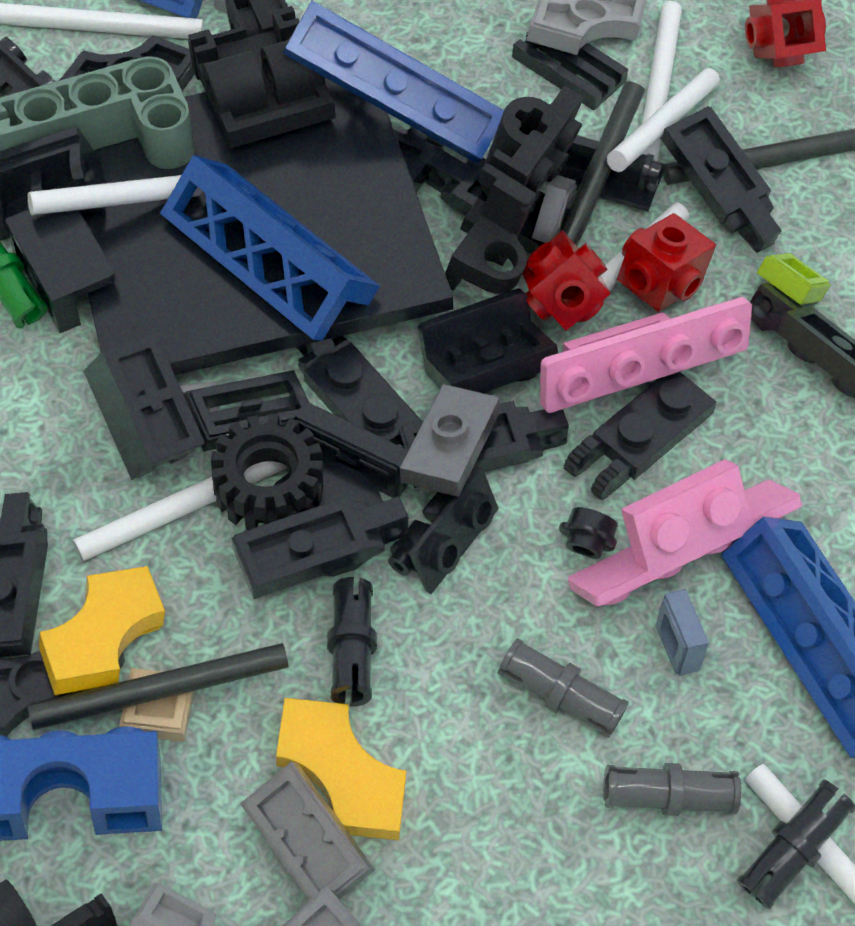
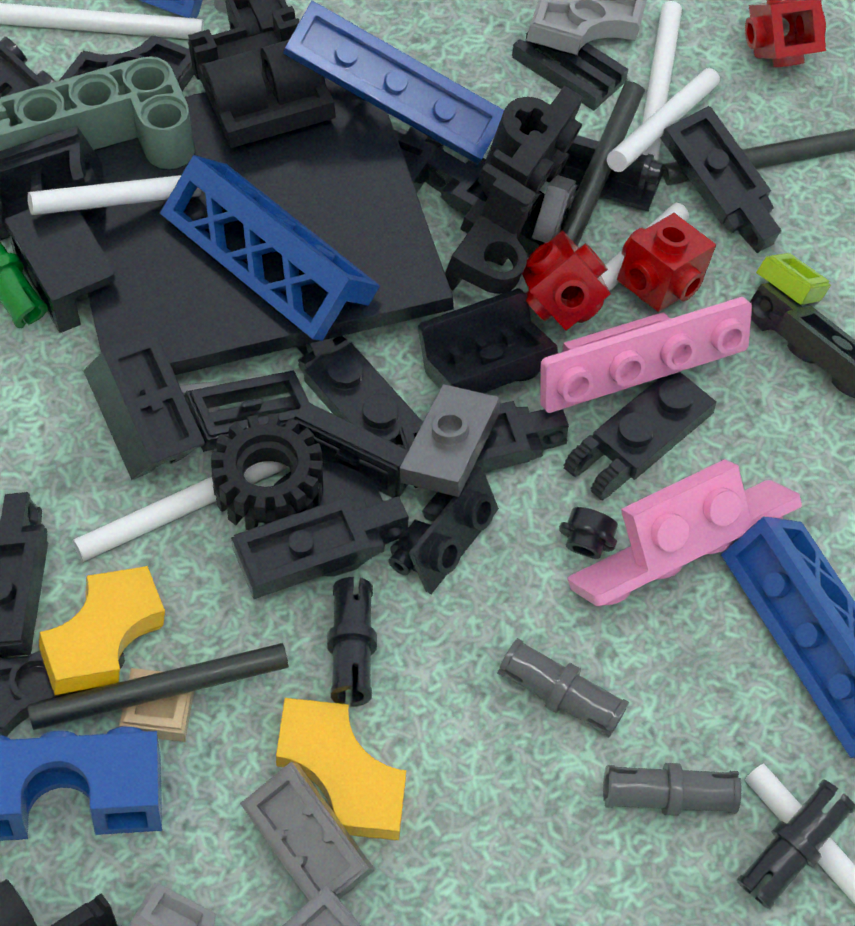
(681, 633): sand blue tile -> none

